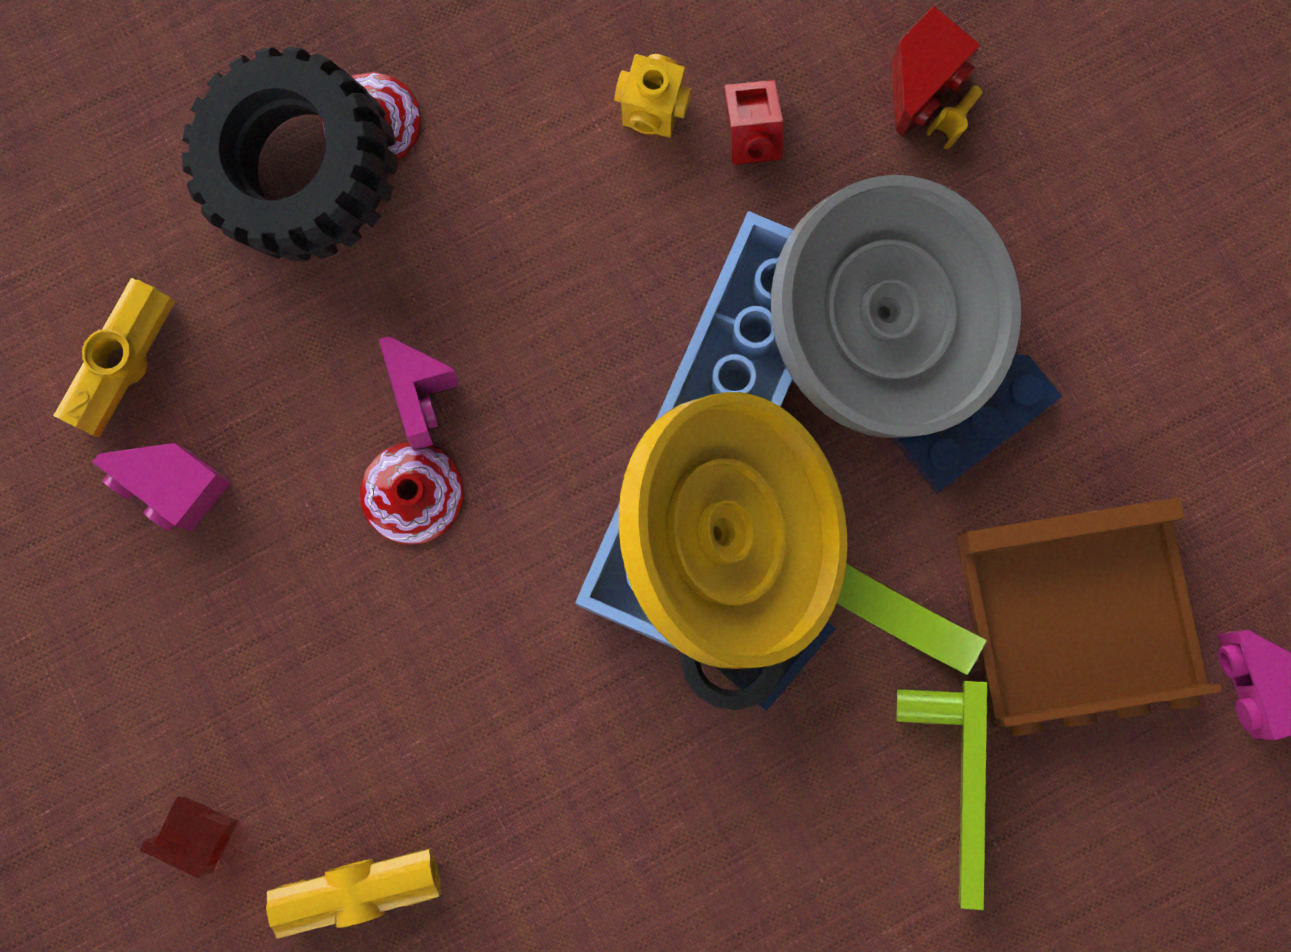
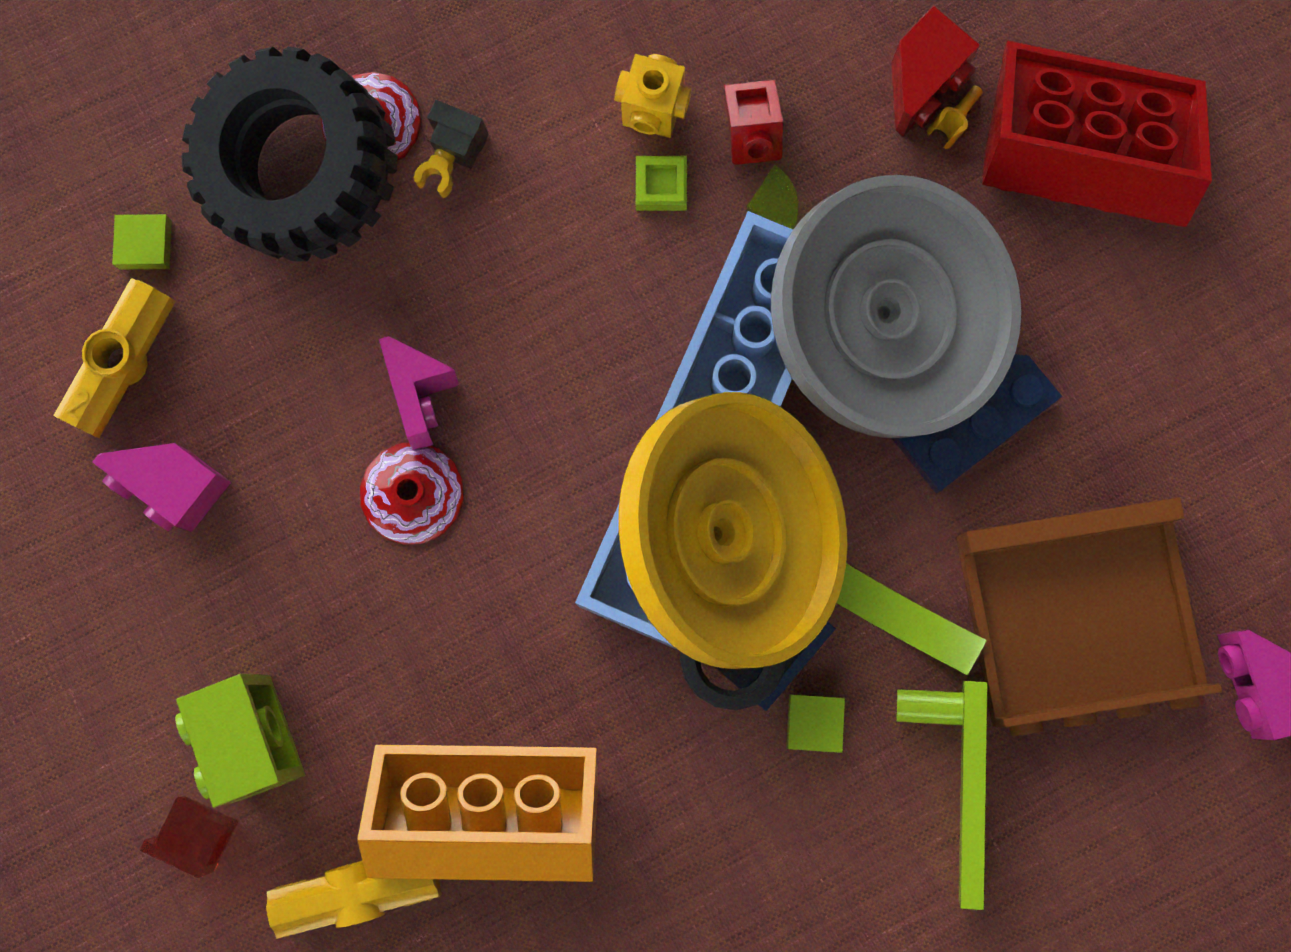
(142, 241): none -> lime tile
(238, 738): none -> lime brick
(455, 139): none -> pearl dark grey piece
(480, 813): none -> light orange brick
(661, 183): none -> lime tile
(776, 199): none -> clear neon green tile
(815, 723): none -> lime tile
(1099, 135): none -> red slope

